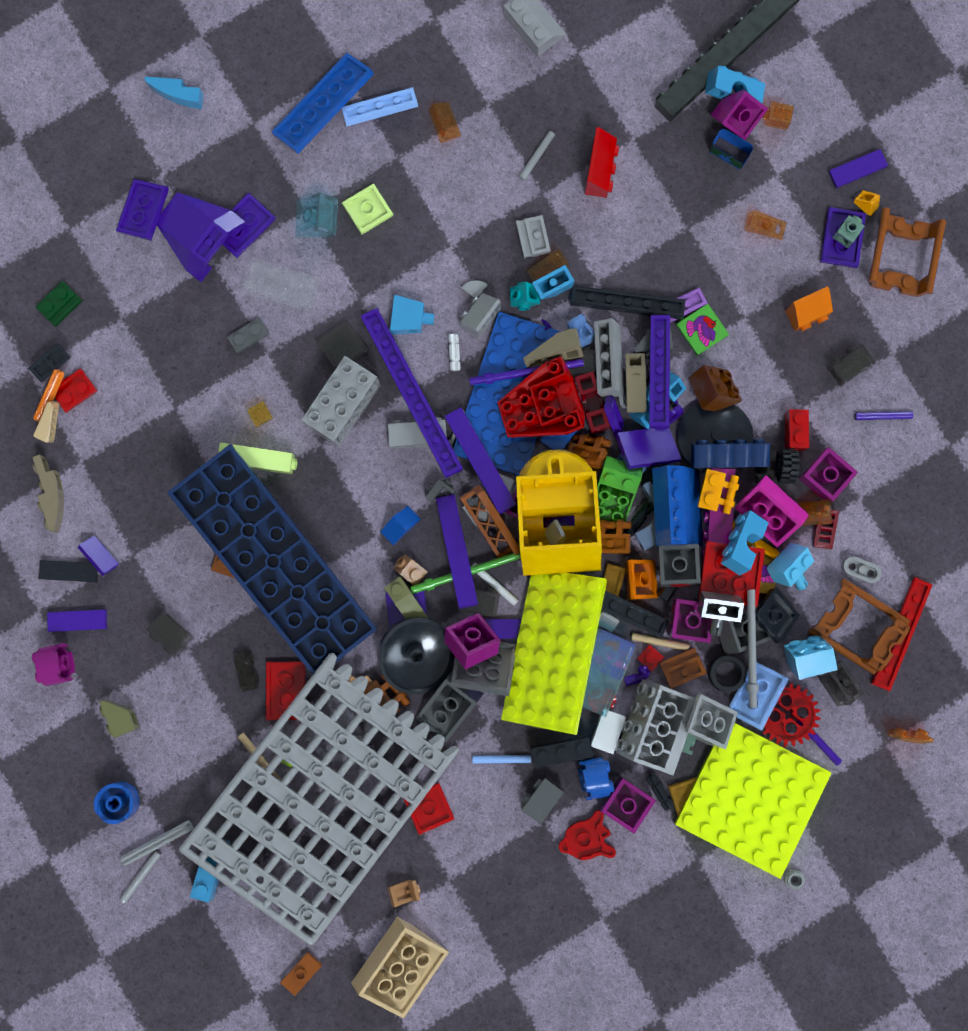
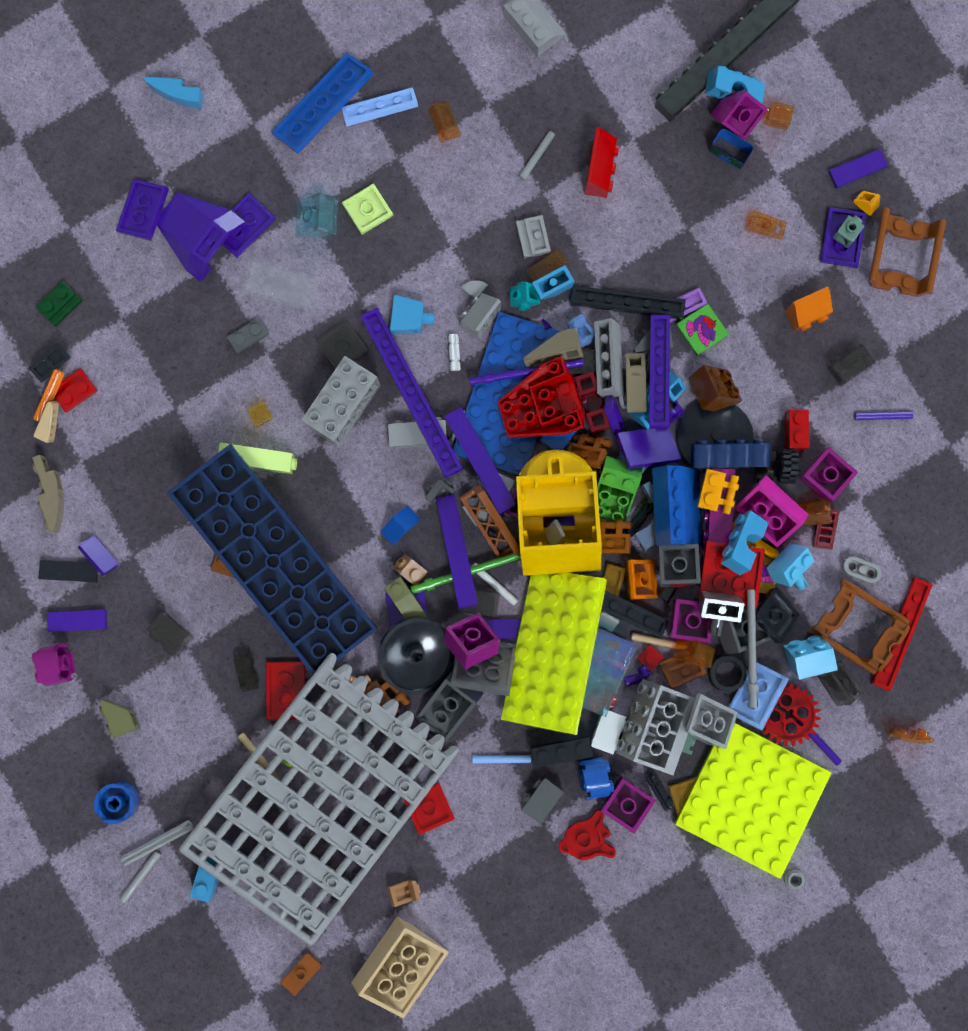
(694, 652): none -> clear orange slope

